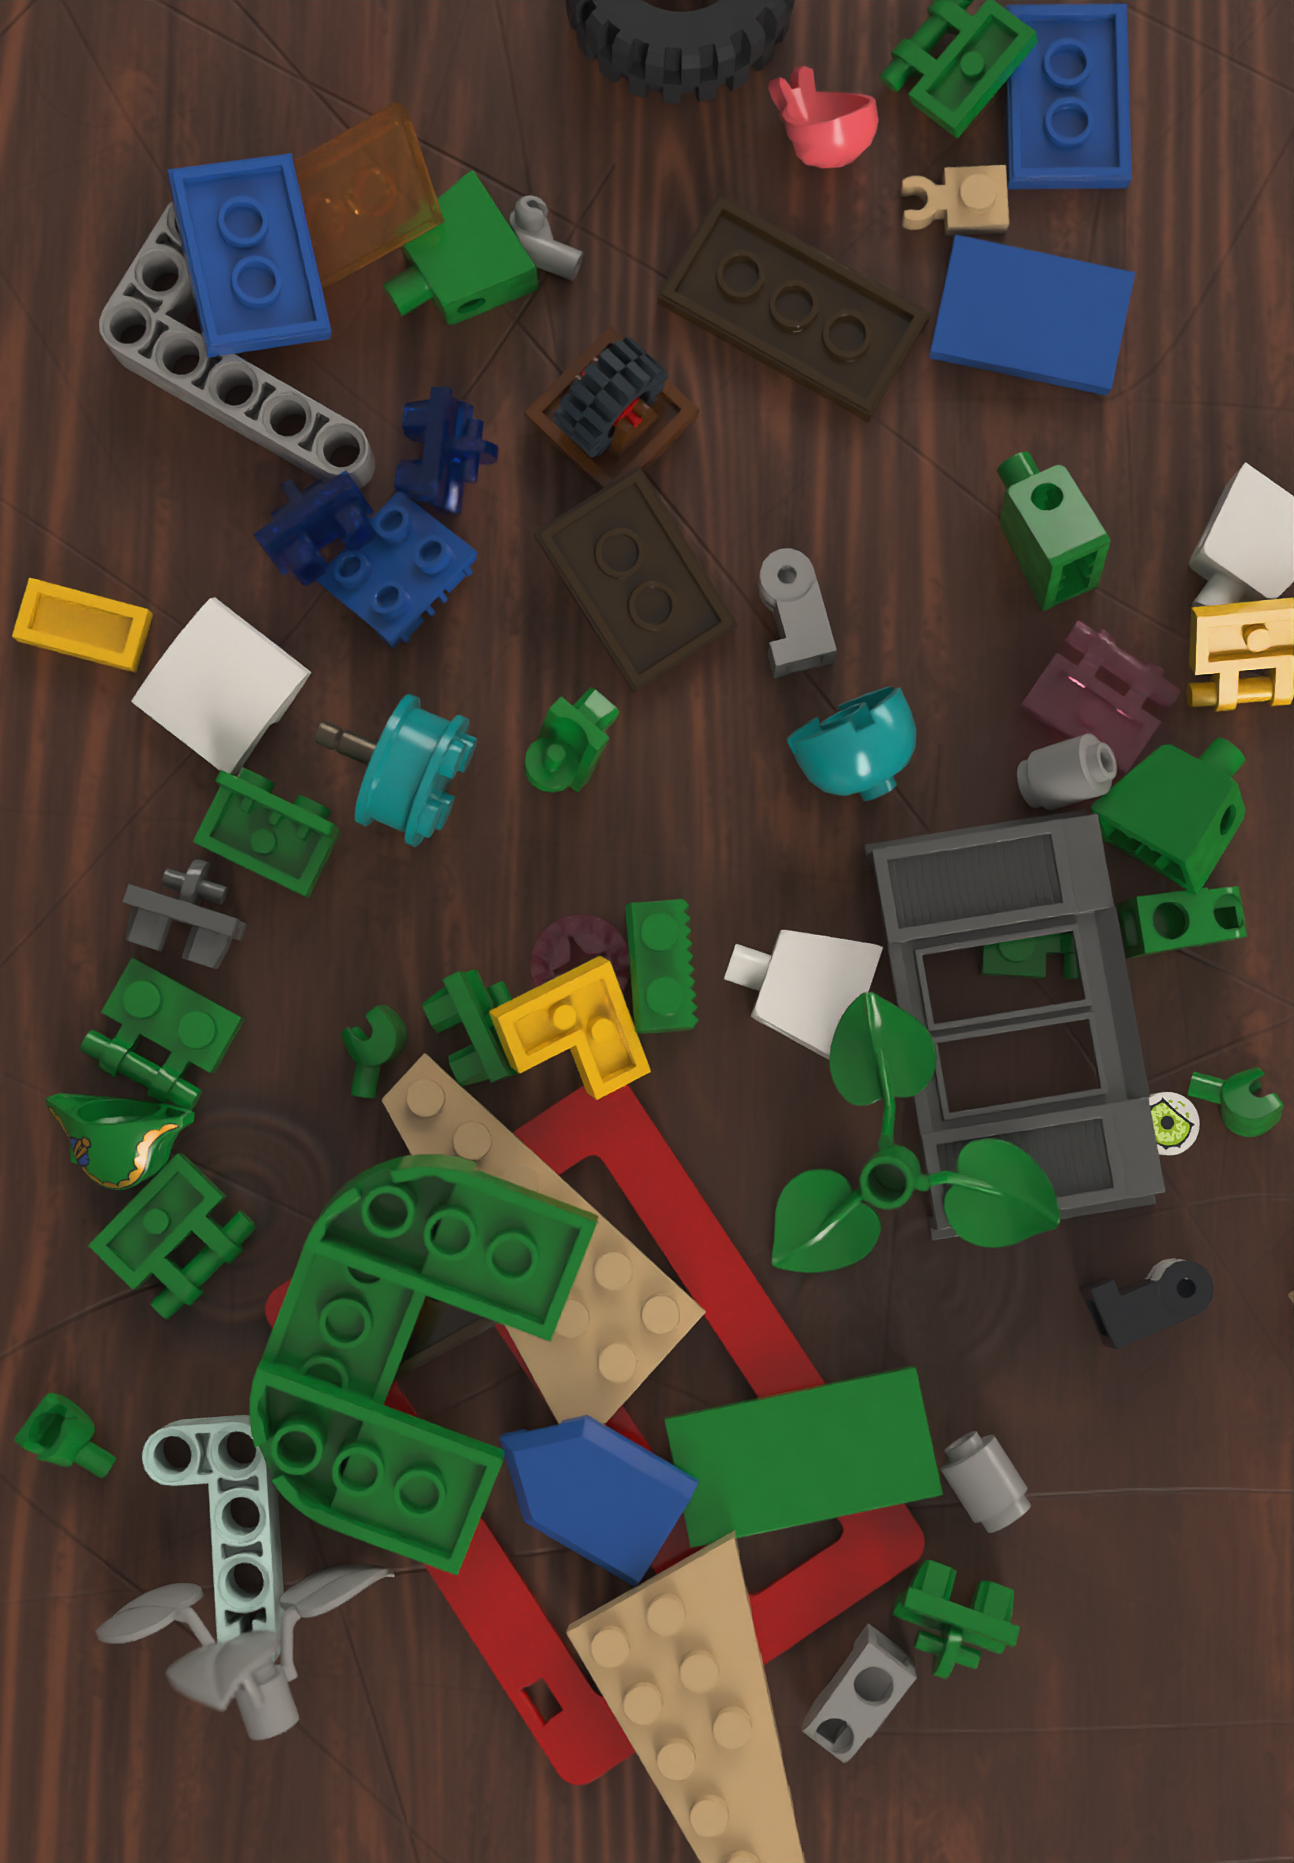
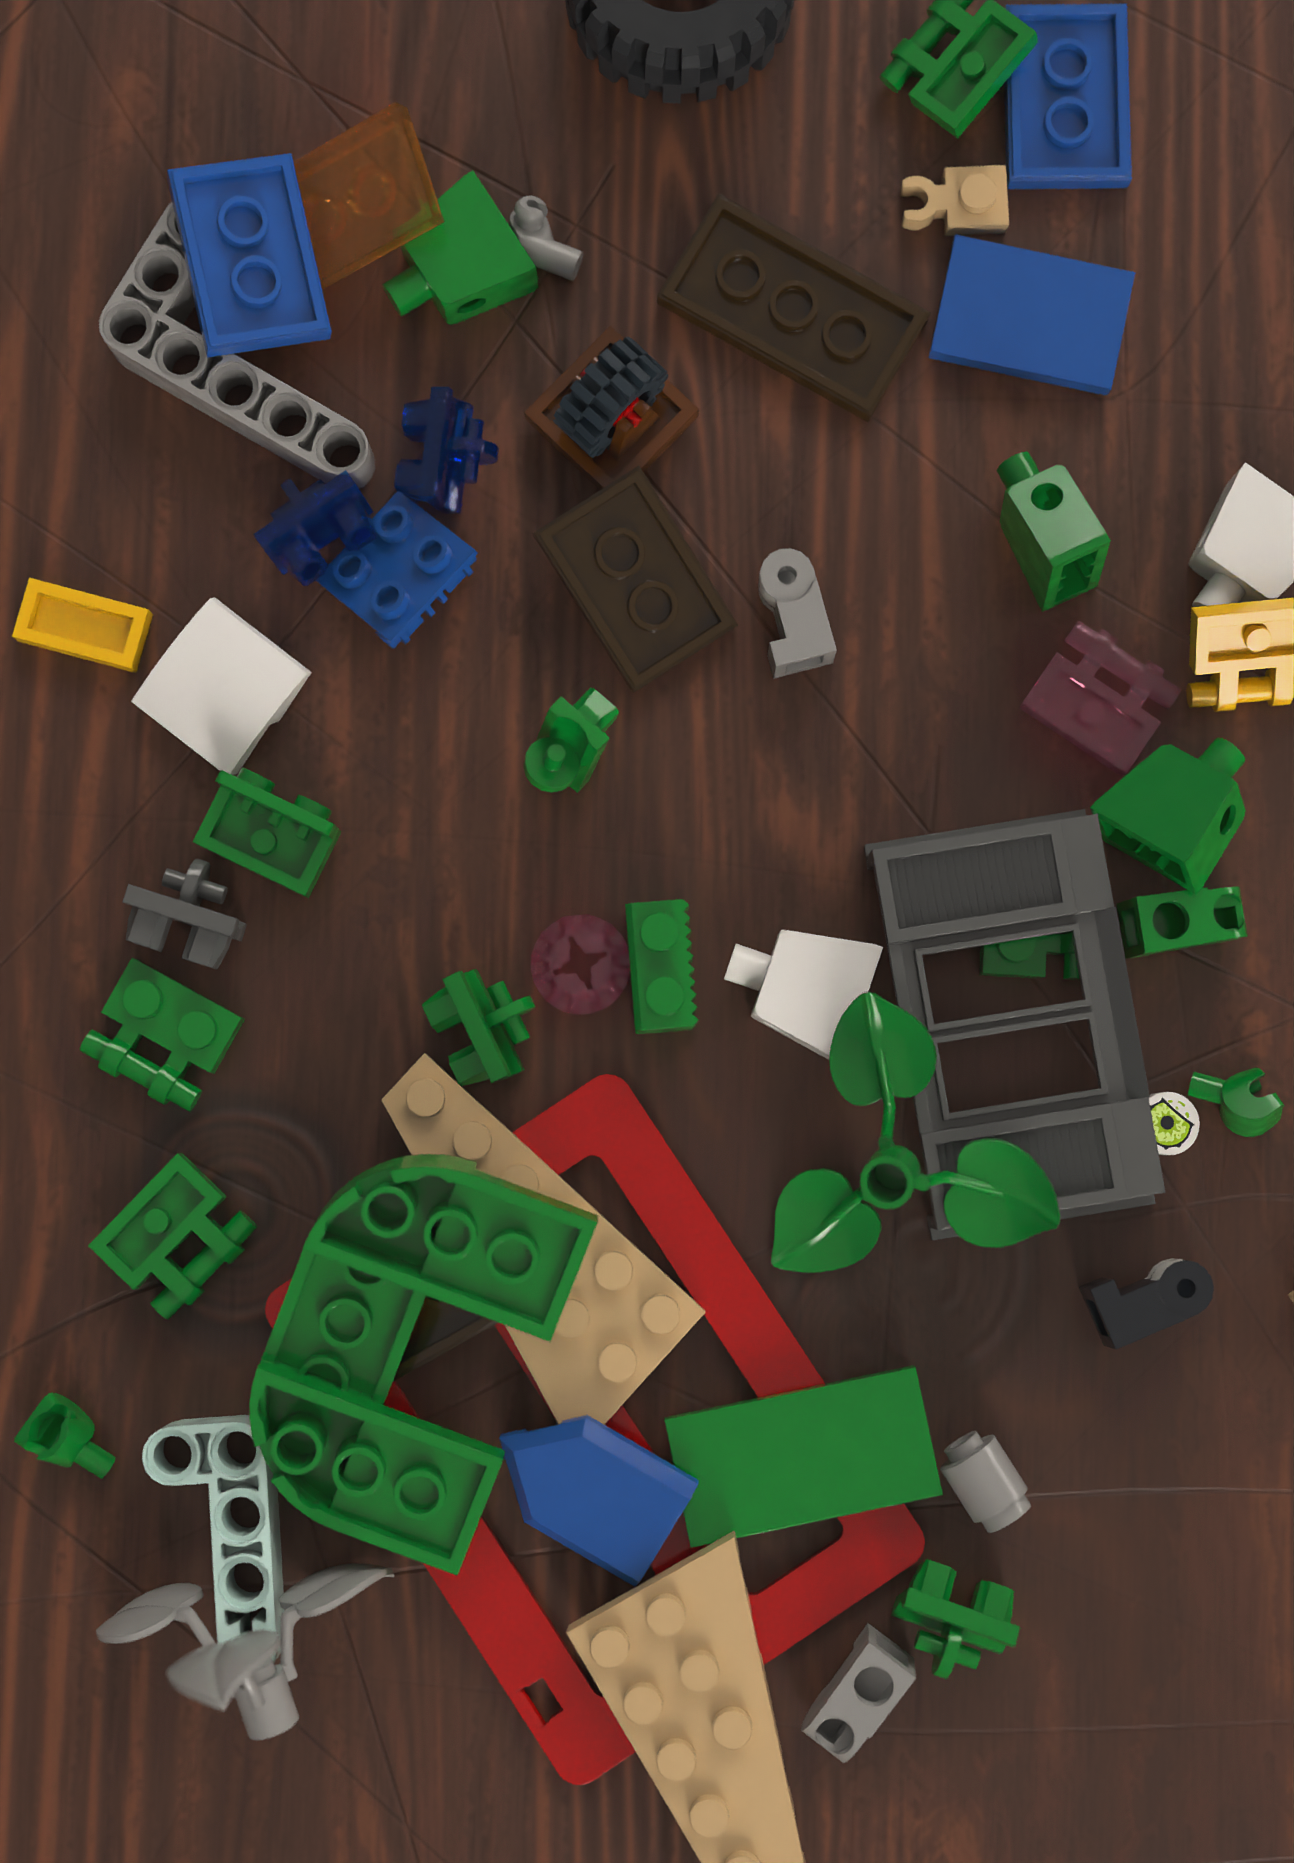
(118, 1137): green hat -> none
(383, 1047): green piece -> none
(406, 768): teal wheel -> none
(579, 1013): yellow plate -> none
(824, 126): coral piece -> none
(858, 745): teal cylinder -> none
(1067, 772): light grey brick -> none

